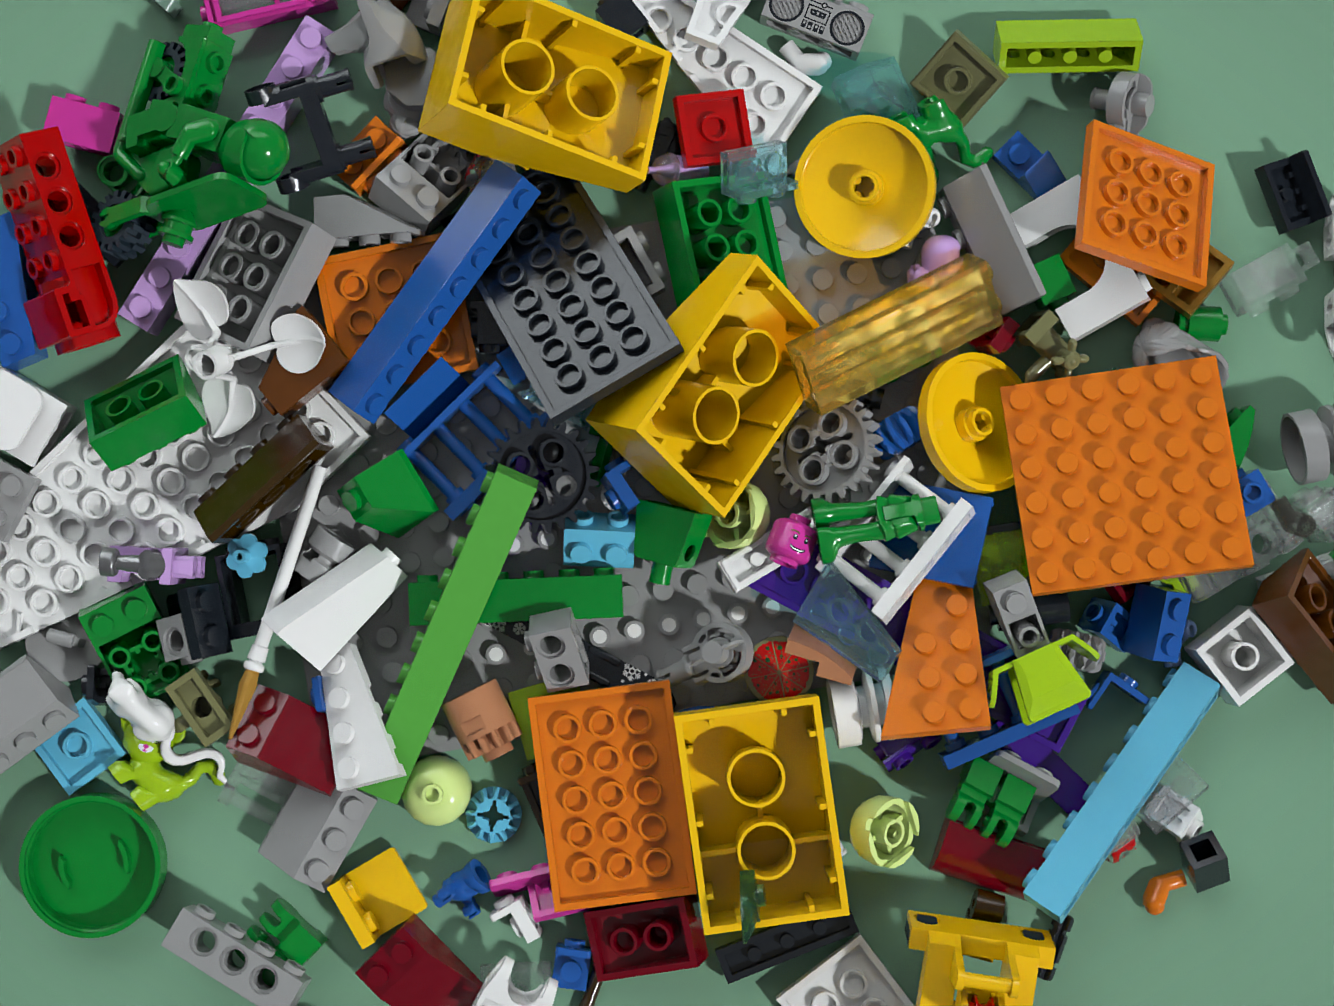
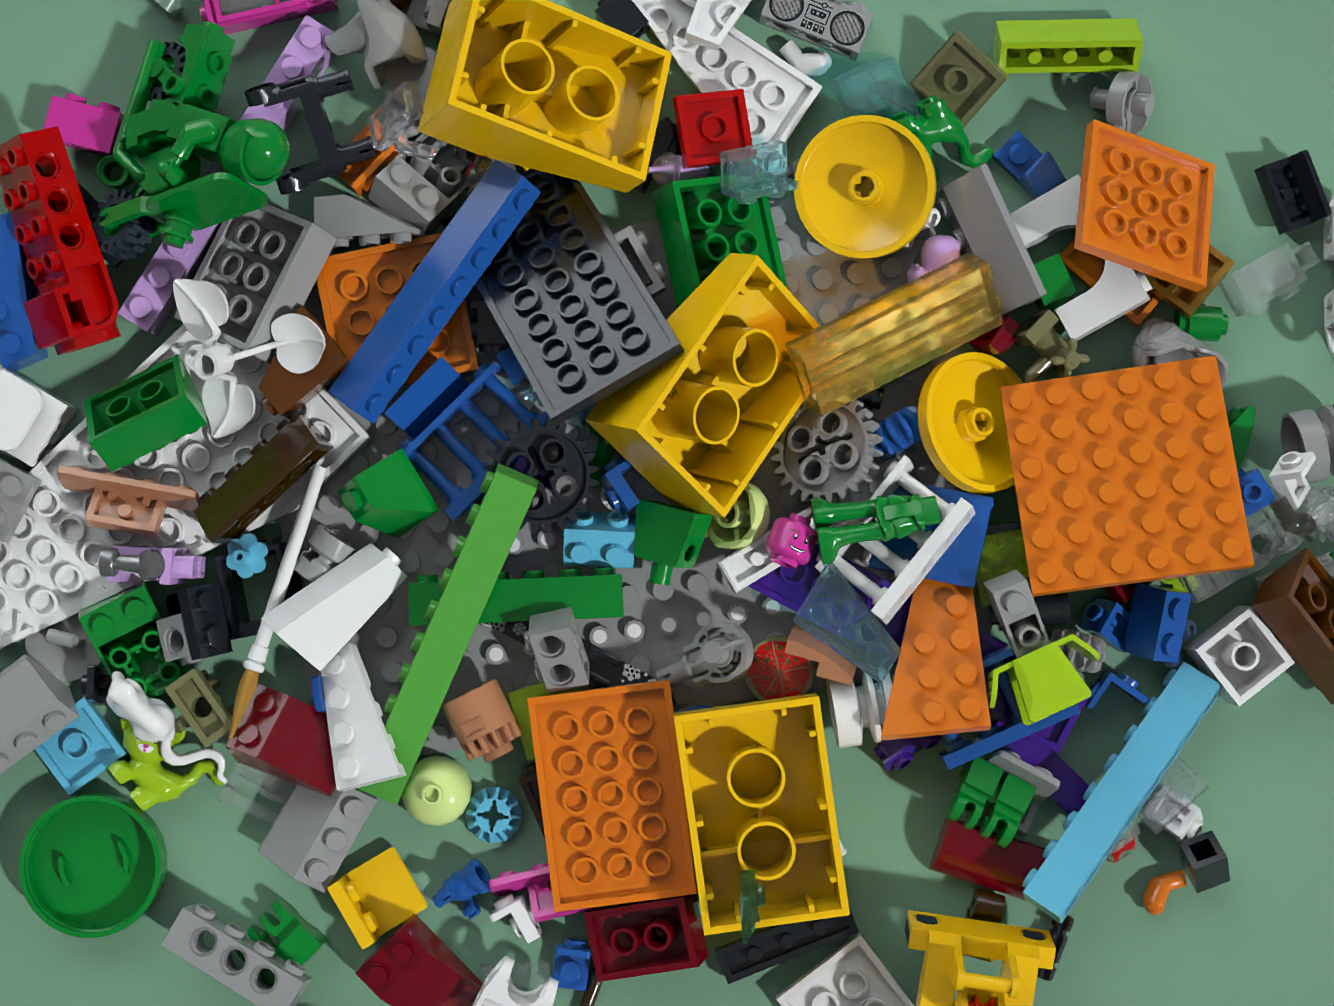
(125, 502): none -> nougat bracket
(394, 118): none -> clear plate
(884, 830): yellowish green cylinder -> none
(1289, 476): none -> white bracket

